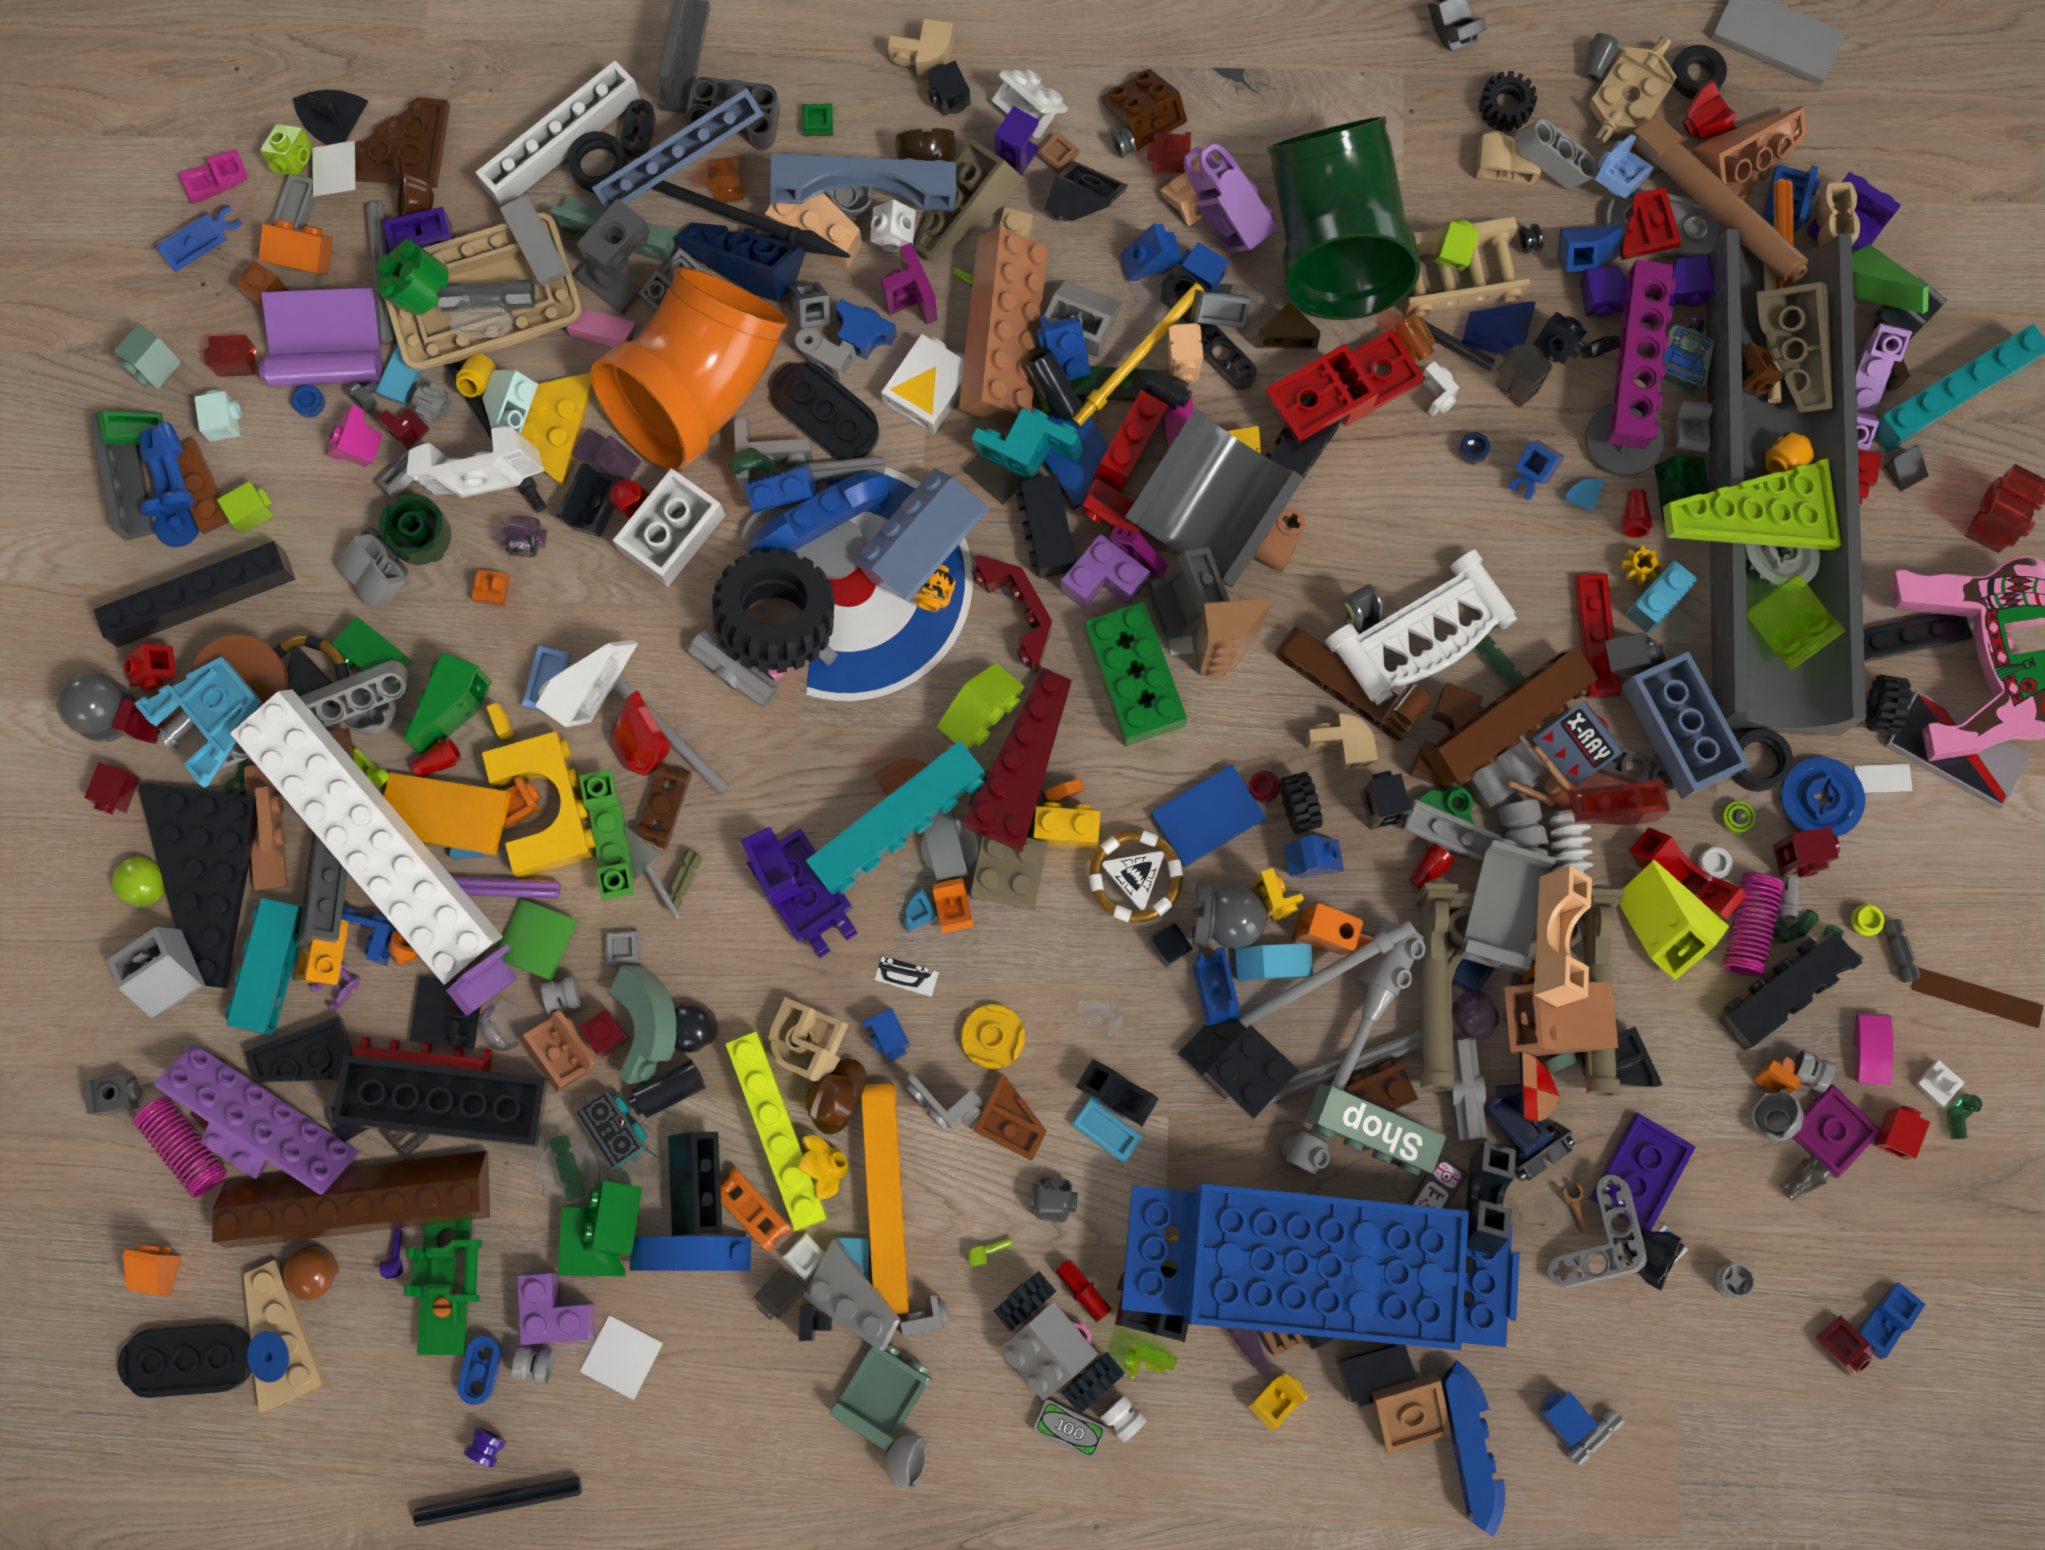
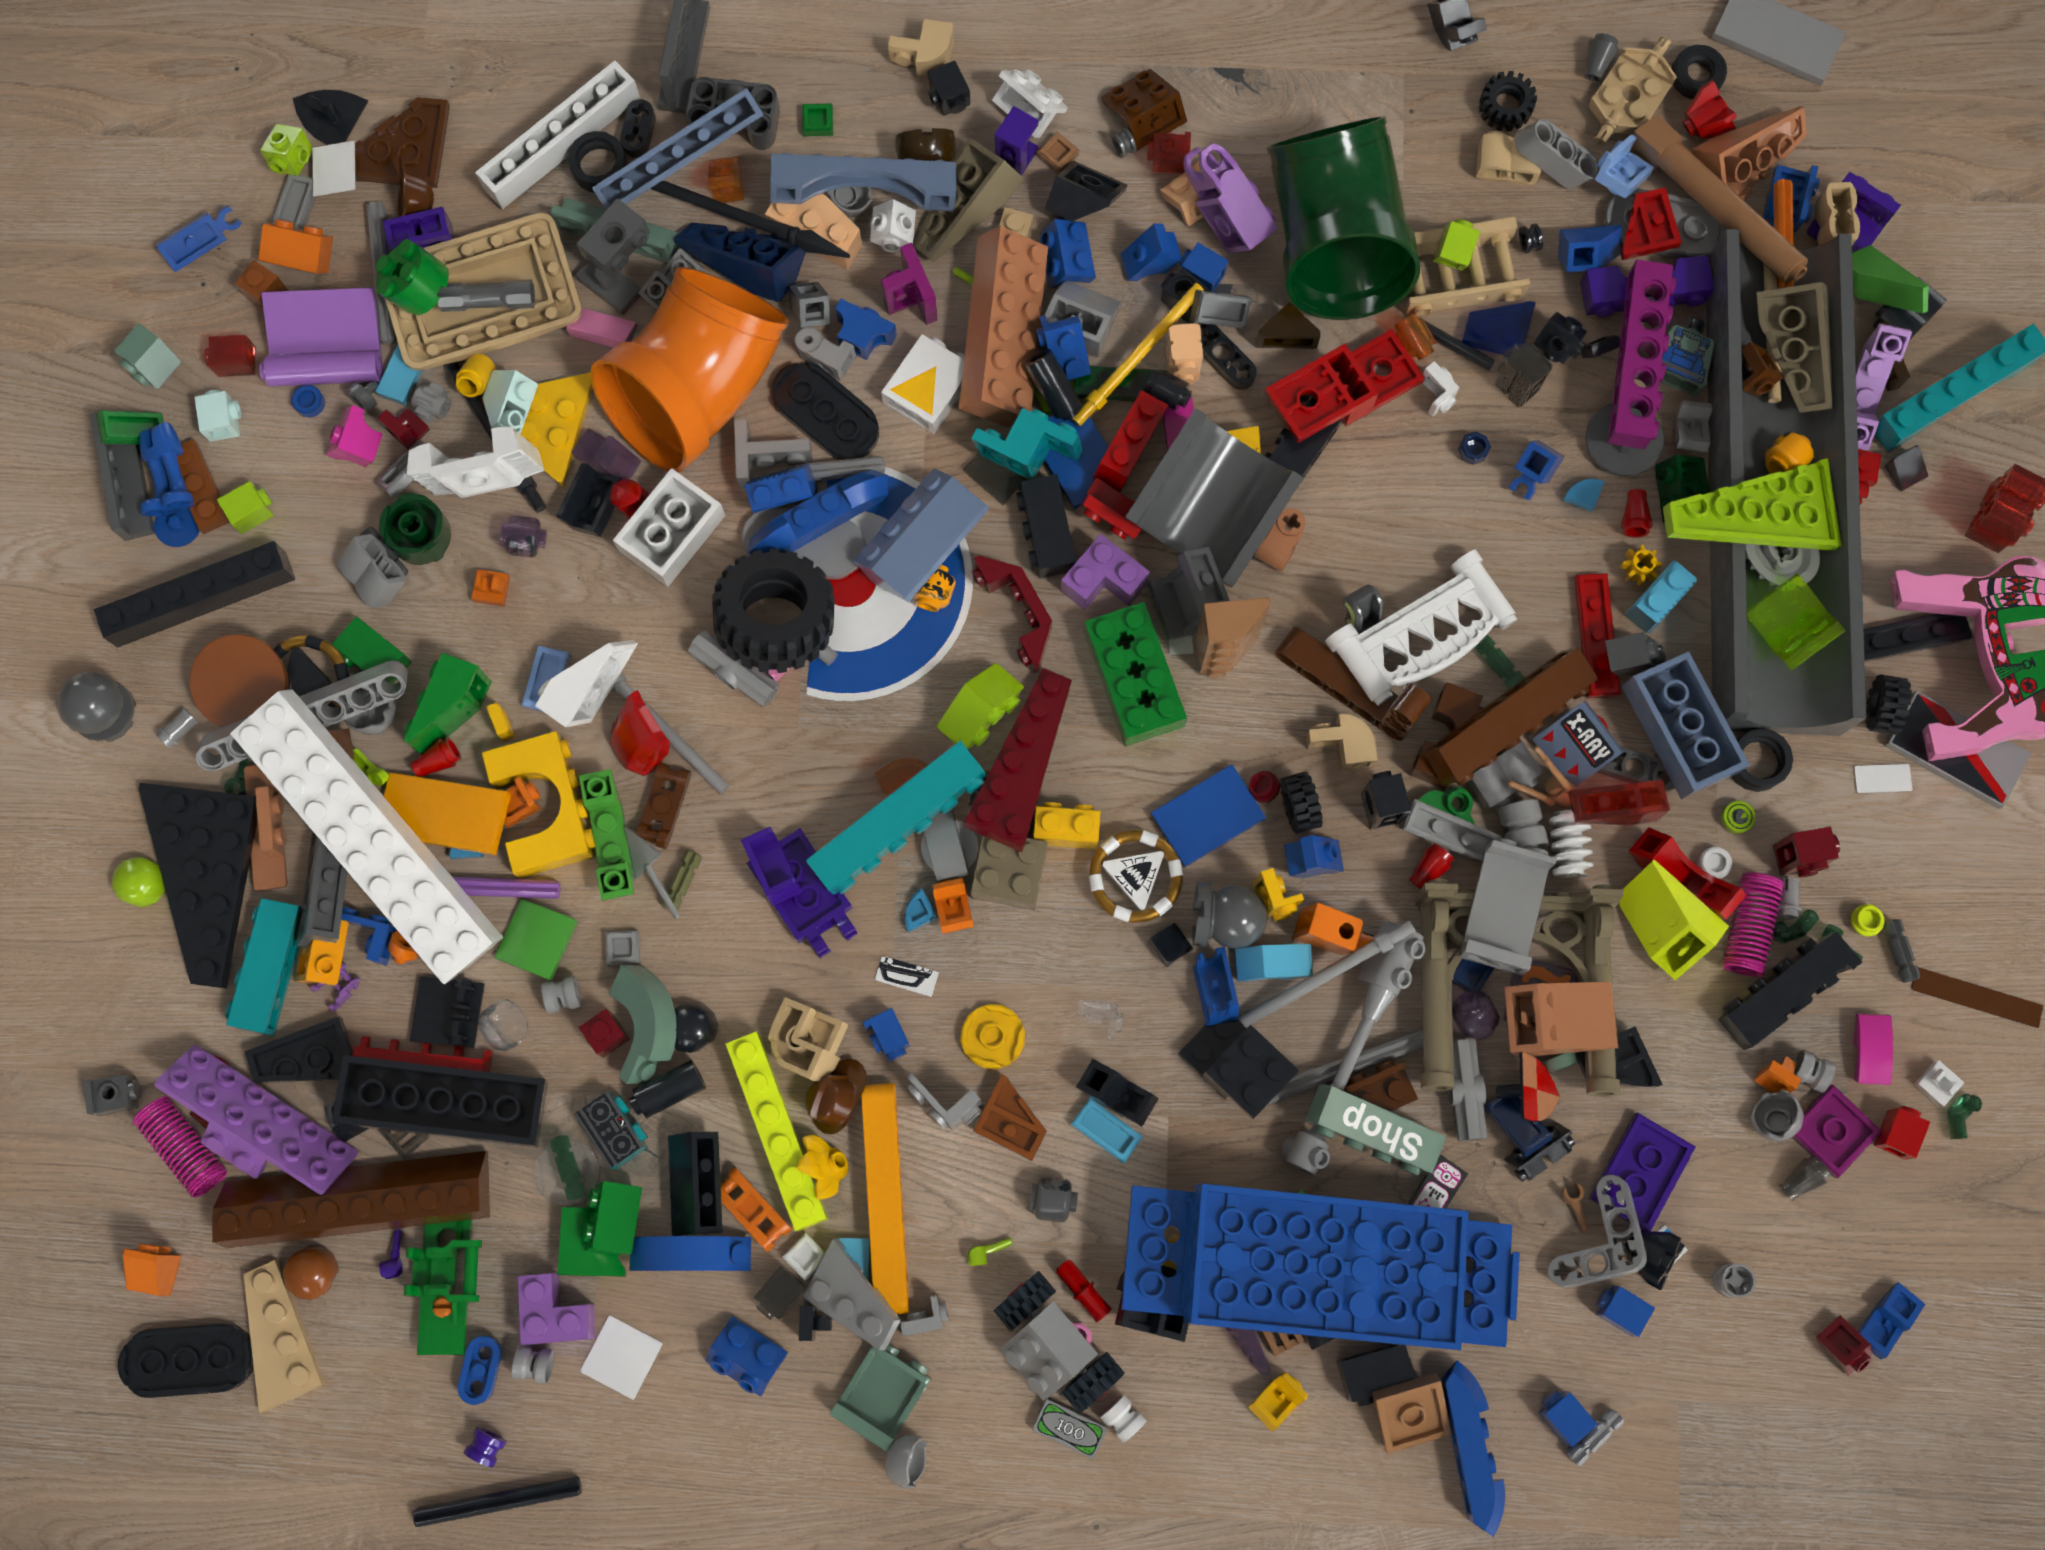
(111, 788): dark red brick -> none
(133, 724): dark red bracket -> none
(150, 666): red brick -> none
(156, 971): light grey slope -> none
(216, 703): medium azure wing -> none
(218, 176): dark pink slope -> none
(268, 1356): blue piece -> none
(481, 320): clear tile -> none
(482, 982): medium lavender panel -> none
(533, 240): light grey tile -> none
(559, 1051): nougat bracket -> none
(745, 1356): none -> blue bracket
(750, 458): clear green arm -> none
(1063, 791): orange tile -> none
(1068, 252): none -> blue bracket
(1139, 550): magenta tile -> none
(1155, 1360): clear neon green bracket -> none
(1489, 1177): black arch -> none
(1561, 902): light nougat arch -> none
(1624, 1310): none -> blue brick
(1841, 788): blue gear -> none

